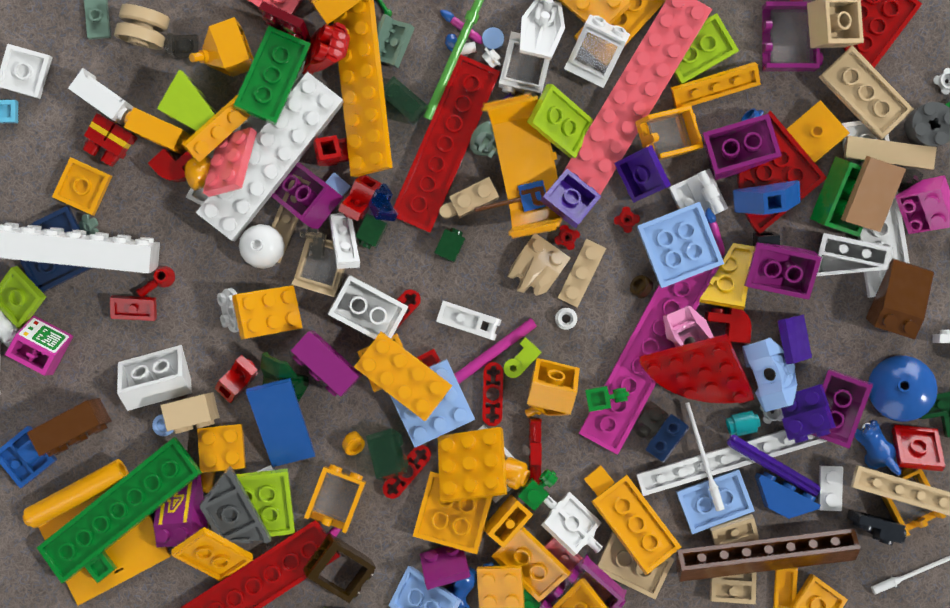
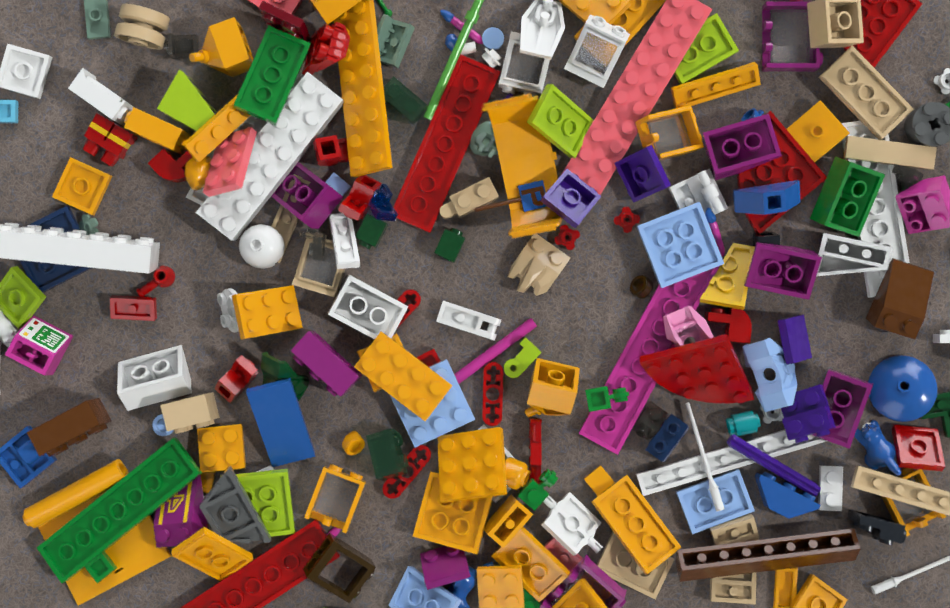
(573, 318): white plate -> none
(581, 273): tan plate -> none
(873, 194): medium nougat tile -> none

